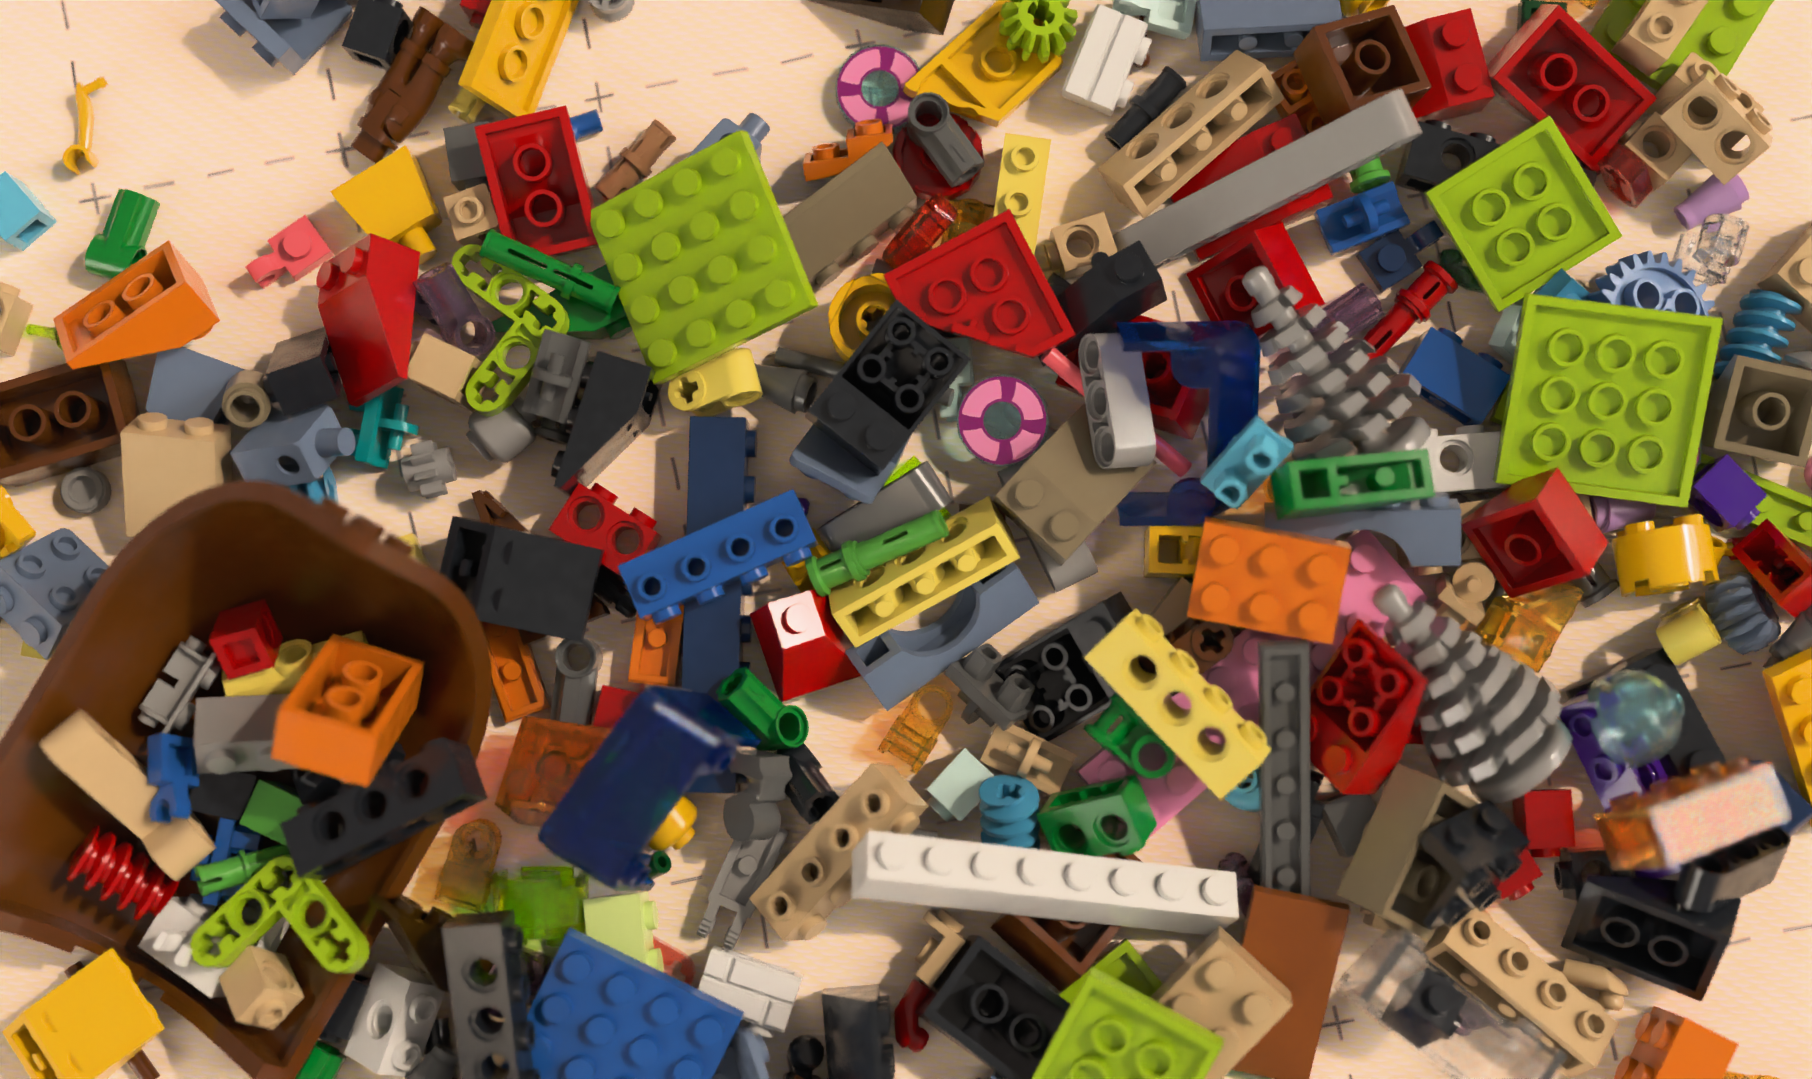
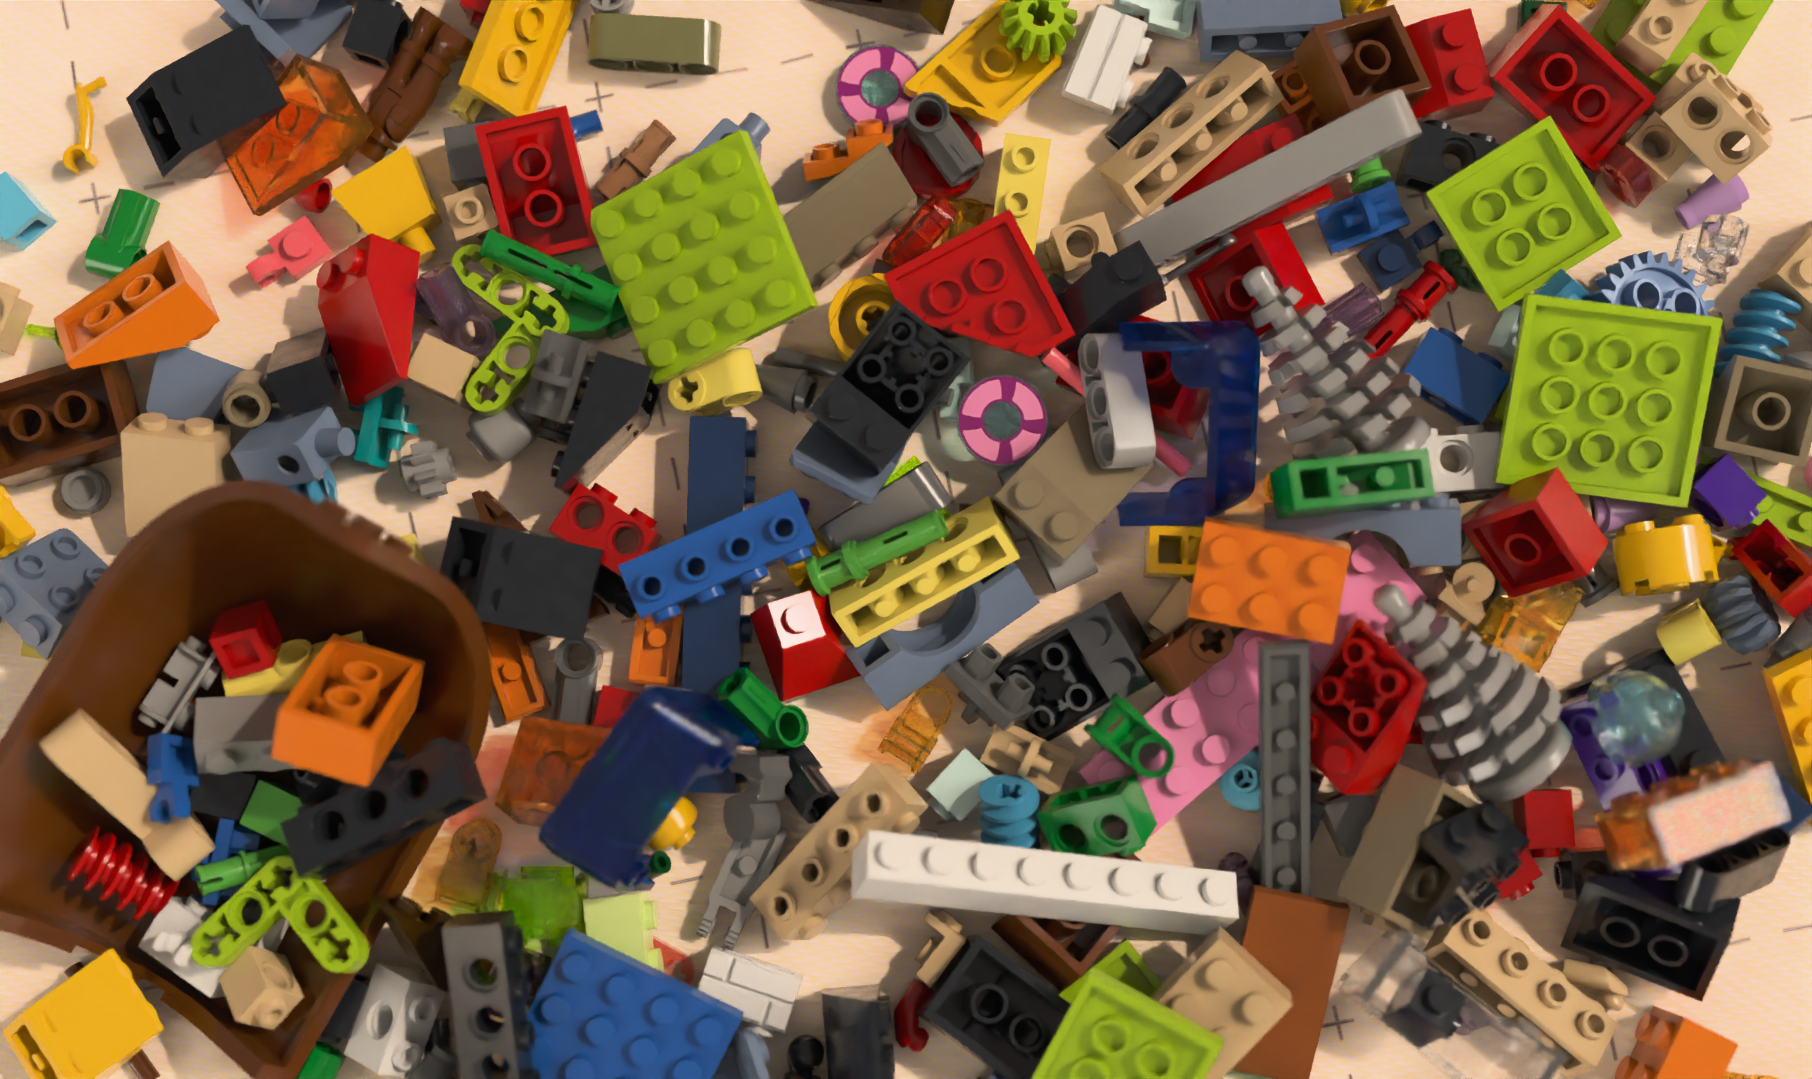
(206, 104): none -> black slope
(304, 140): none -> clear orange slope
(315, 197): none -> red hinge
(654, 44): none -> olive beam
(1183, 730): light yellow brick -> none
(1224, 242): none -> flat silver hinge
(1246, 463): medium azure hips -> none

